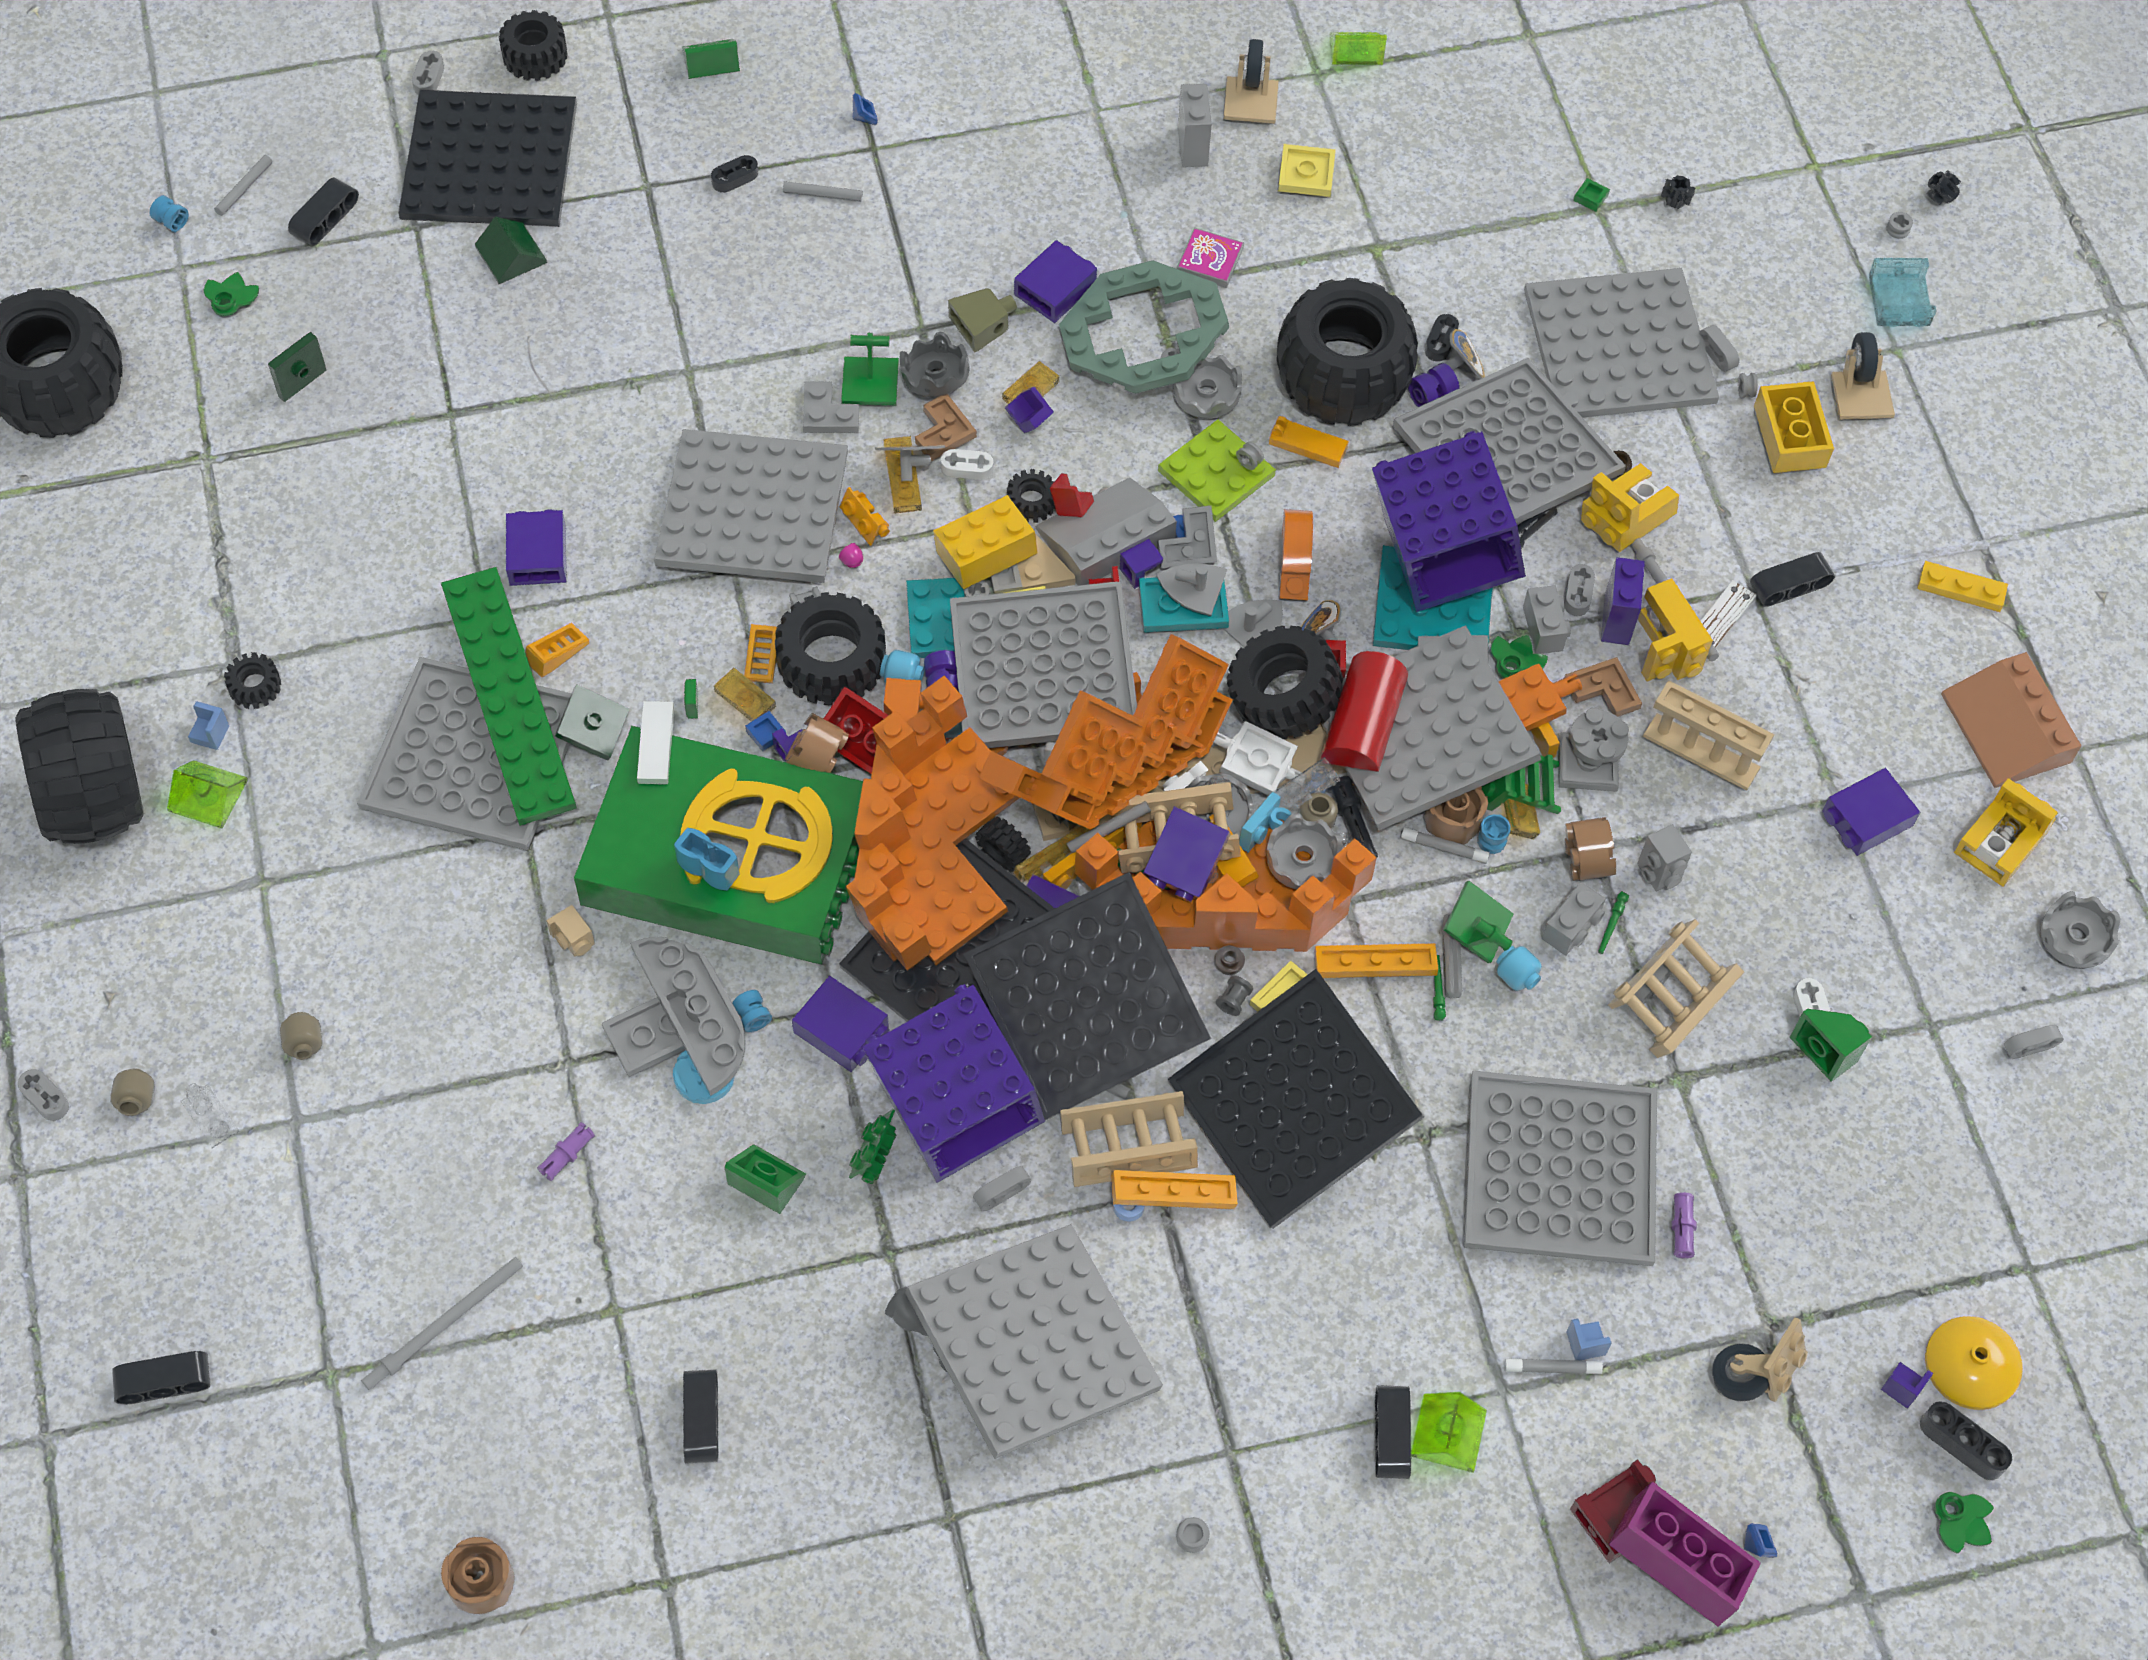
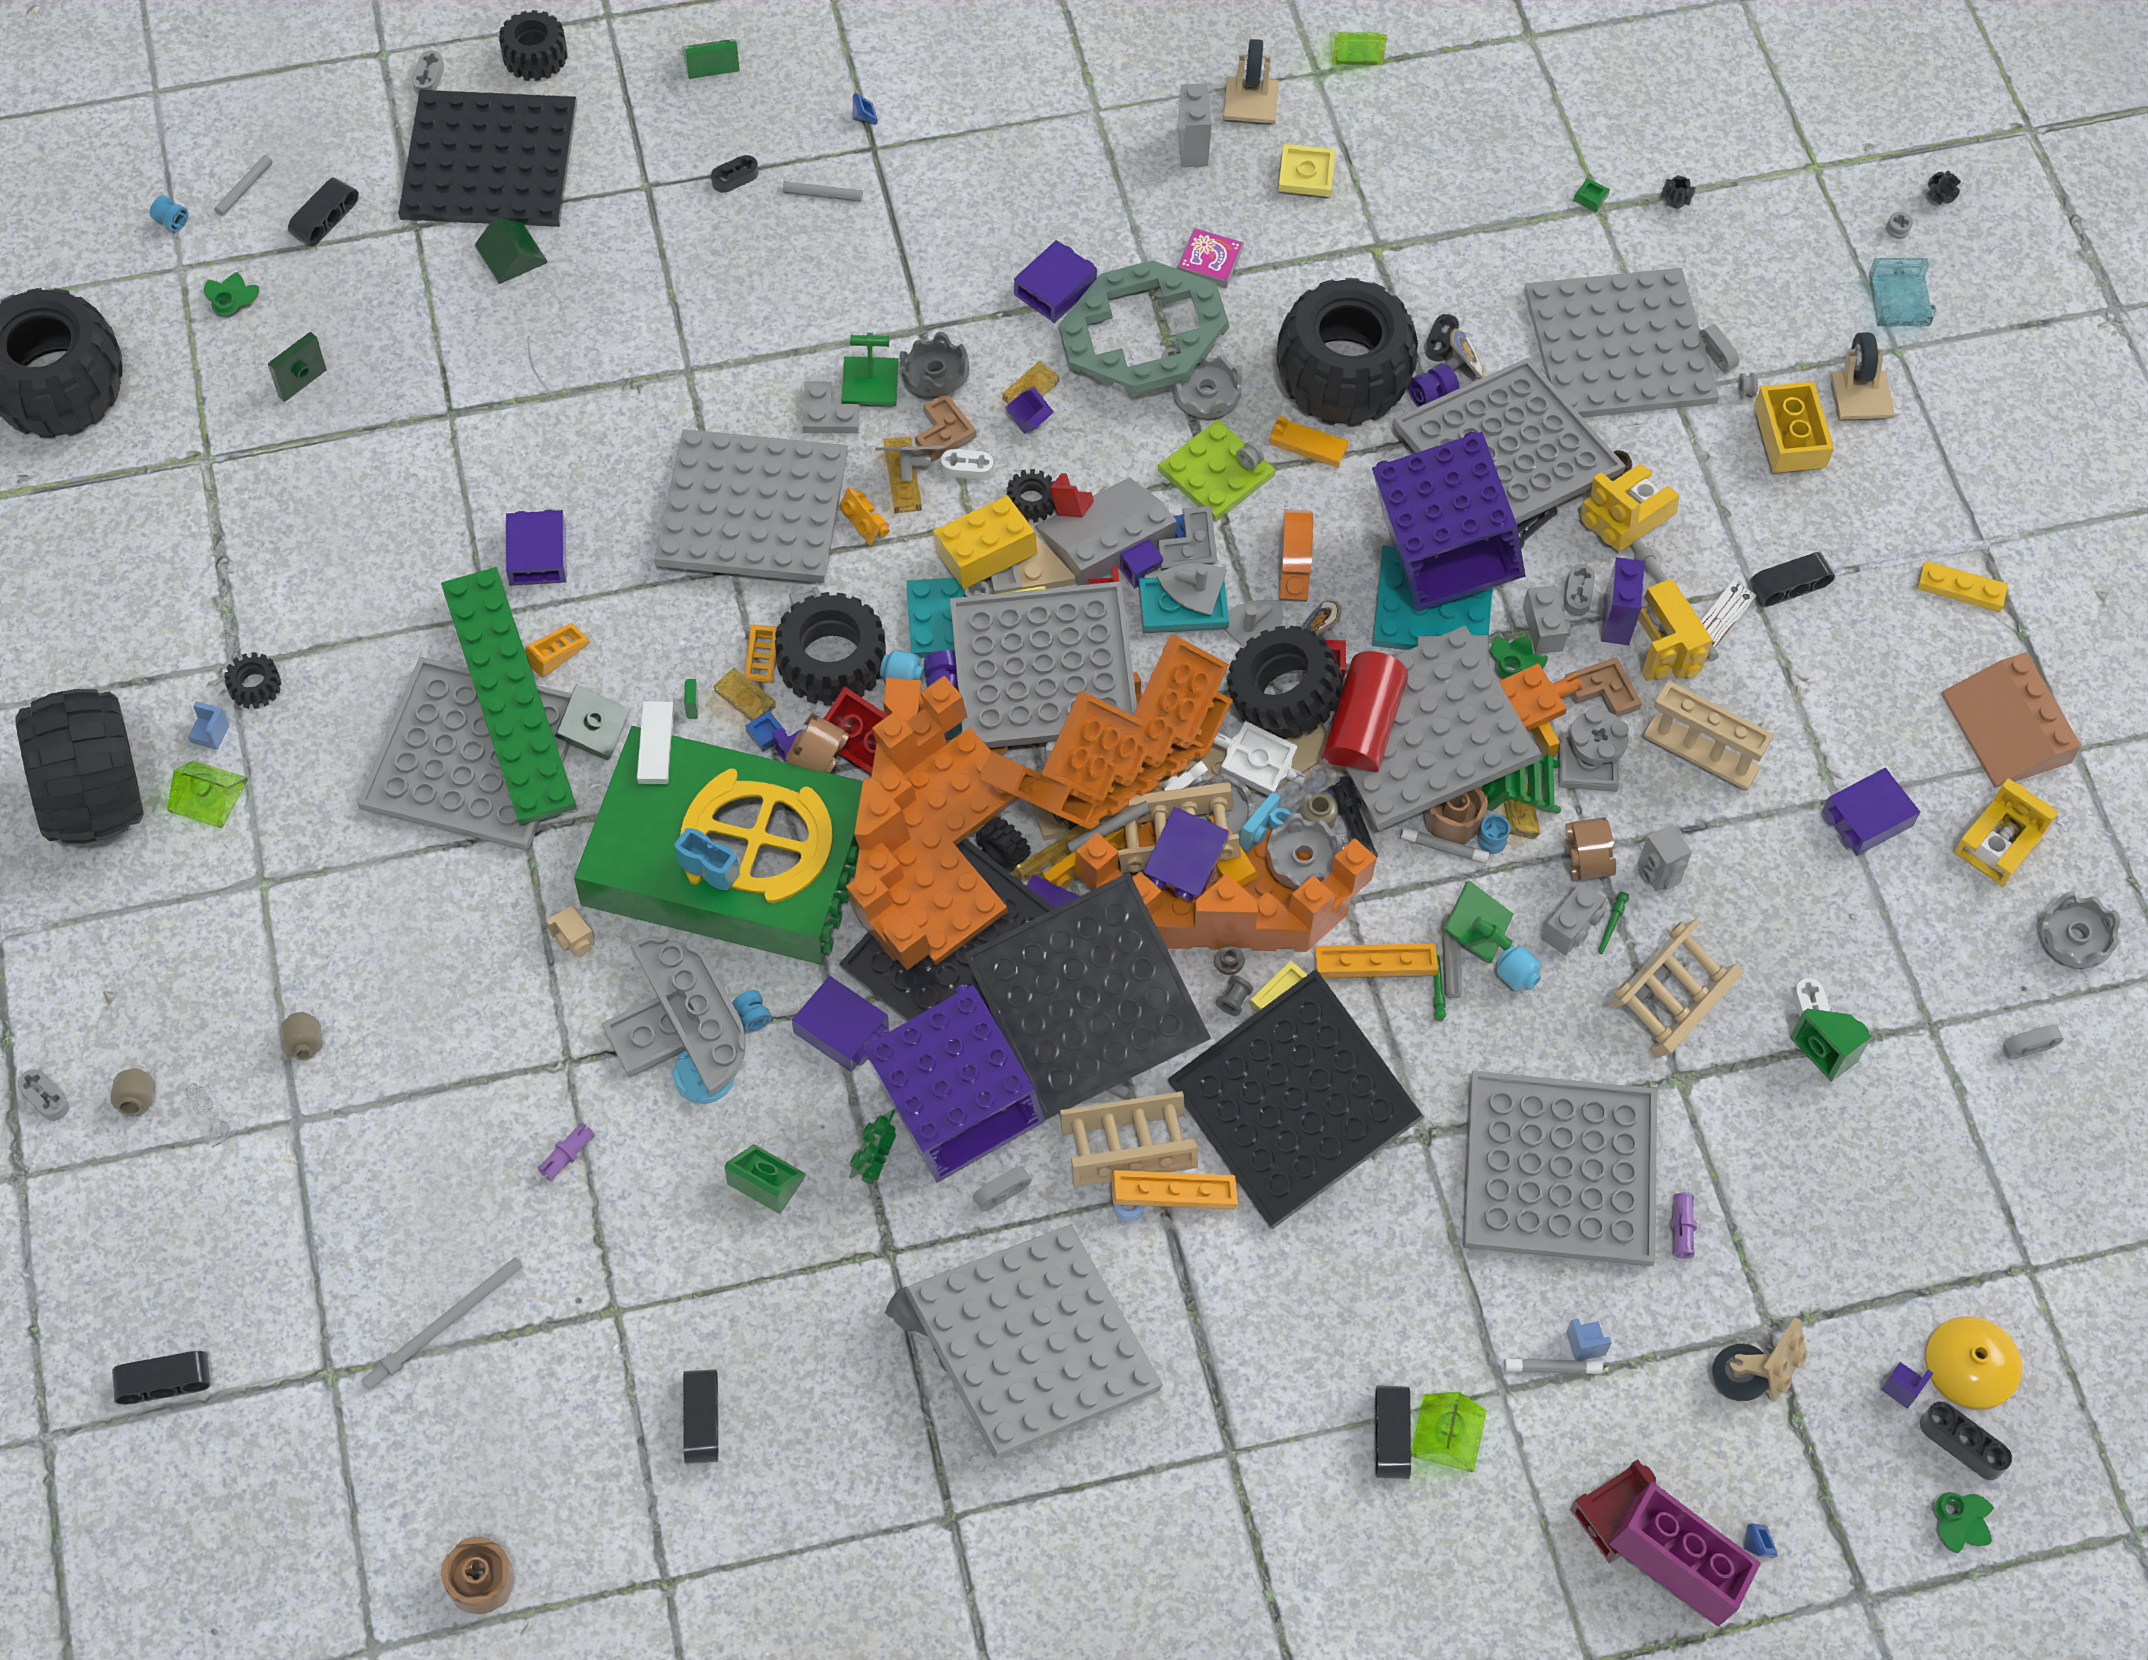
(851, 556): dark pink hinge -> none
(980, 316): olive torso -> none
(1192, 1535): light grey tile -> none

